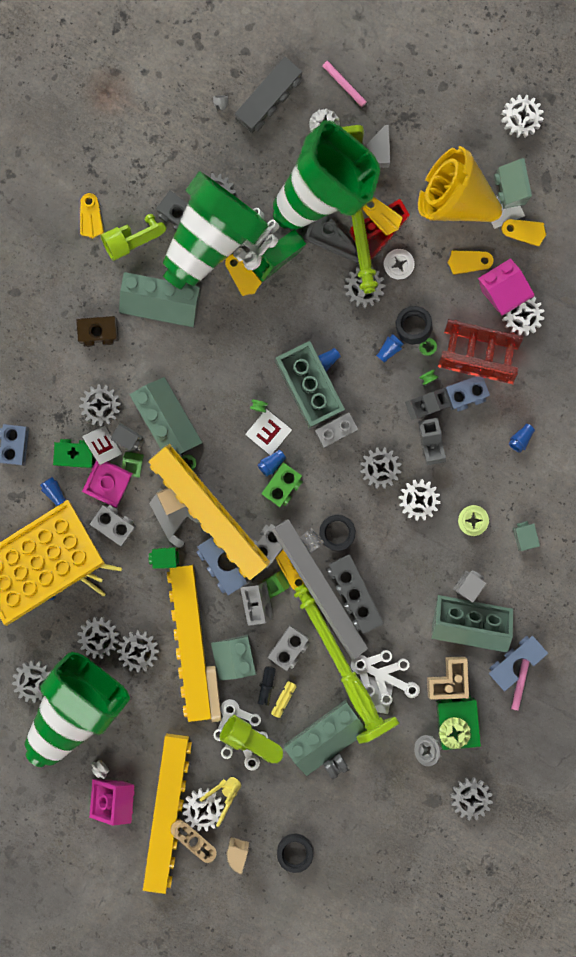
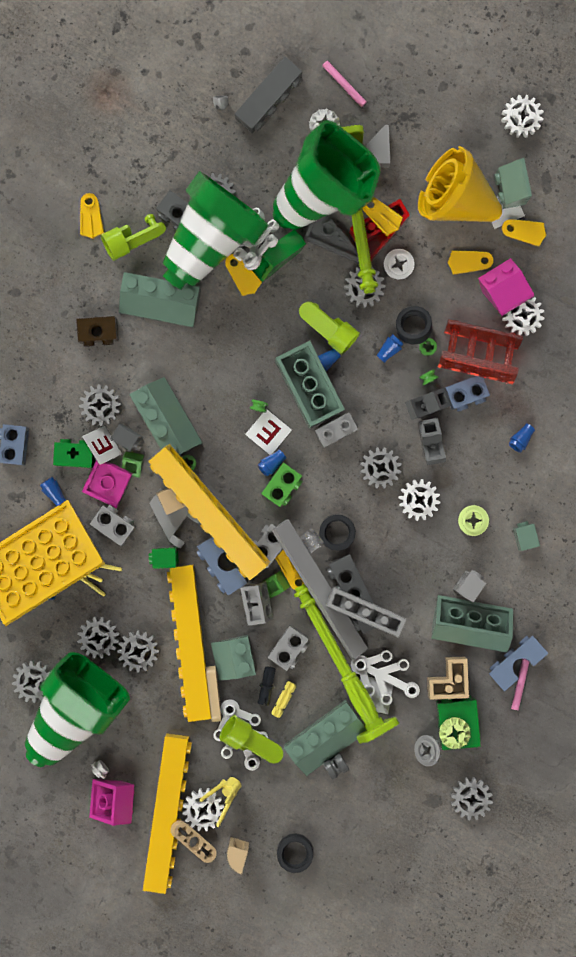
(338, 333): none -> lime piece
(365, 611): none -> light grey brick

